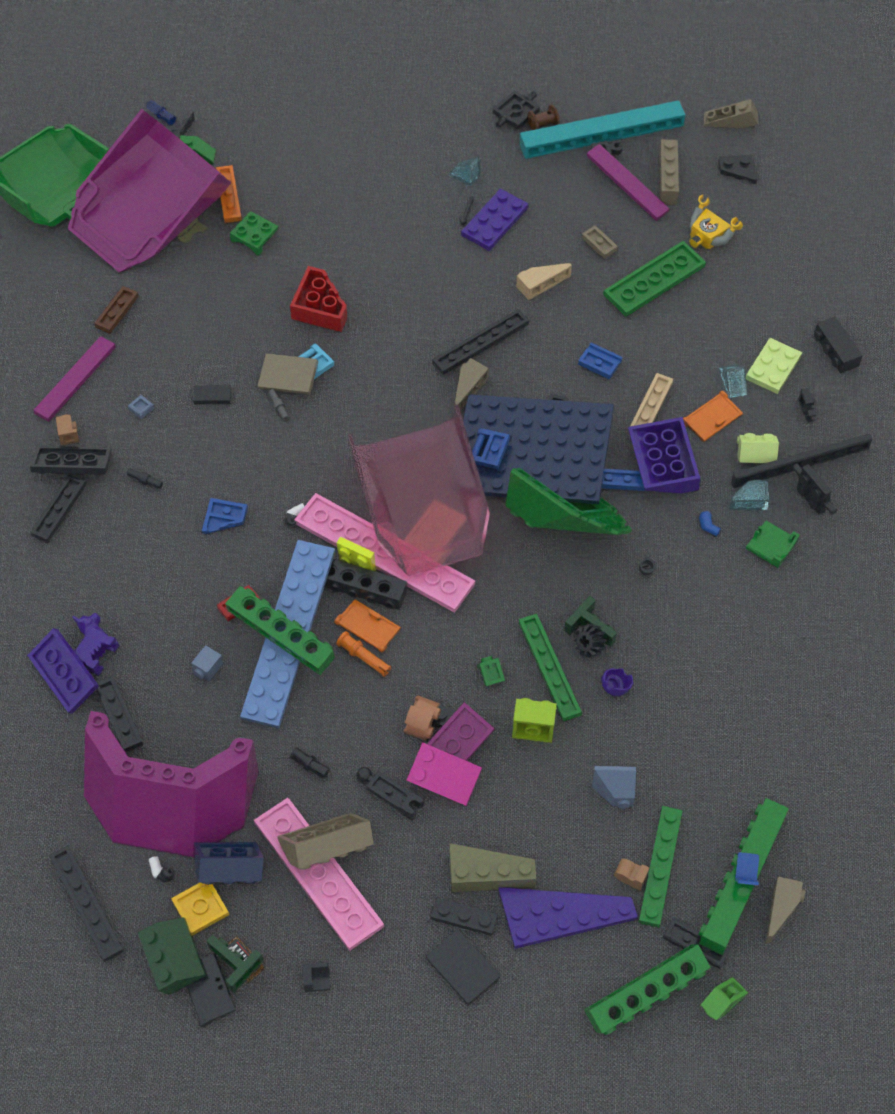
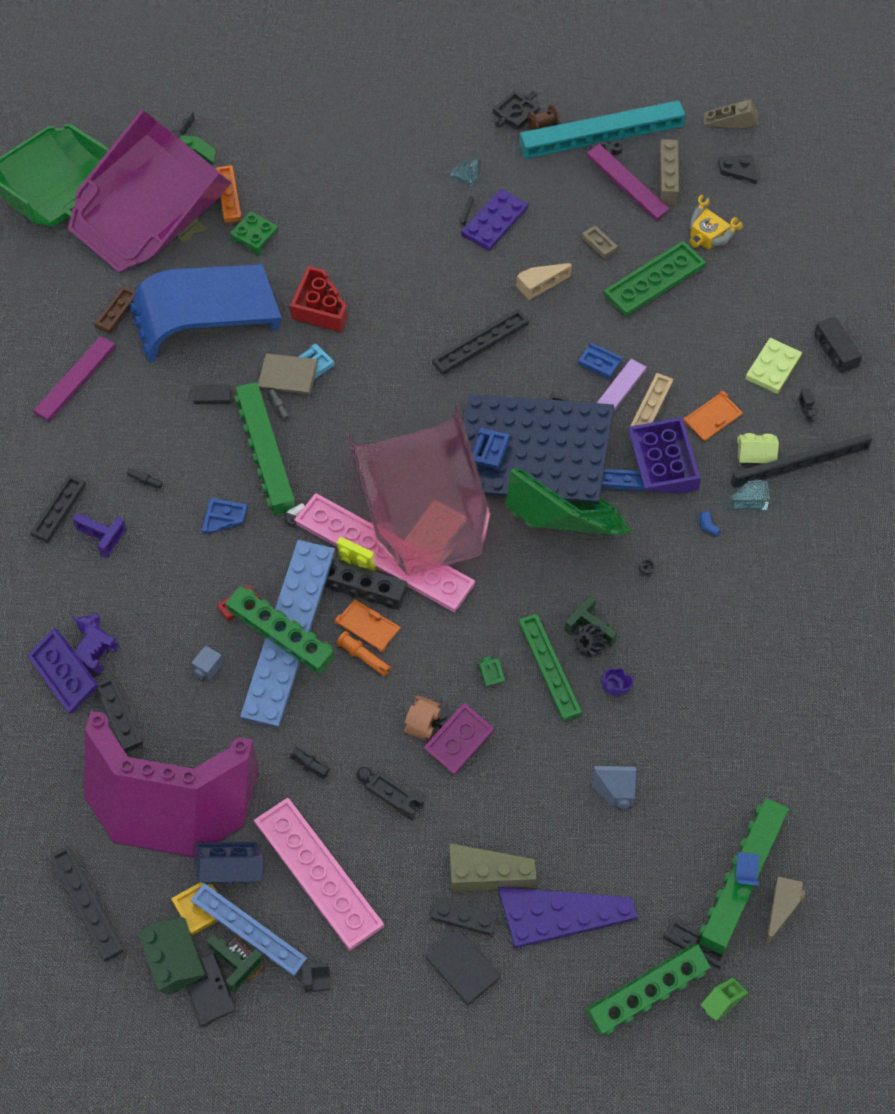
(67, 430): medium nougat brick -> none
(71, 460): black plate -> none
(108, 536): none -> dark purple bracket
(141, 406): sand blue tile -> none
(158, 872): arm -> none
(161, 112): clear blue axle -> none
(201, 299): none -> blue panel
(249, 929): none -> medium blue plate
(265, 448): none -> green brick
(326, 840): dark tan slope -> none
(444, 774): dark pink slope -> none
(471, 379): dark tan slope -> none
(534, 720): lime brick -> none
(623, 383): none -> lavender tile
(631, 873): medium nougat leg -> none
(660, 867): green plate -> none
(734, 380): clear light blue slope -> none
(772, 543): green piece -> none
(814, 489): black plate -> none

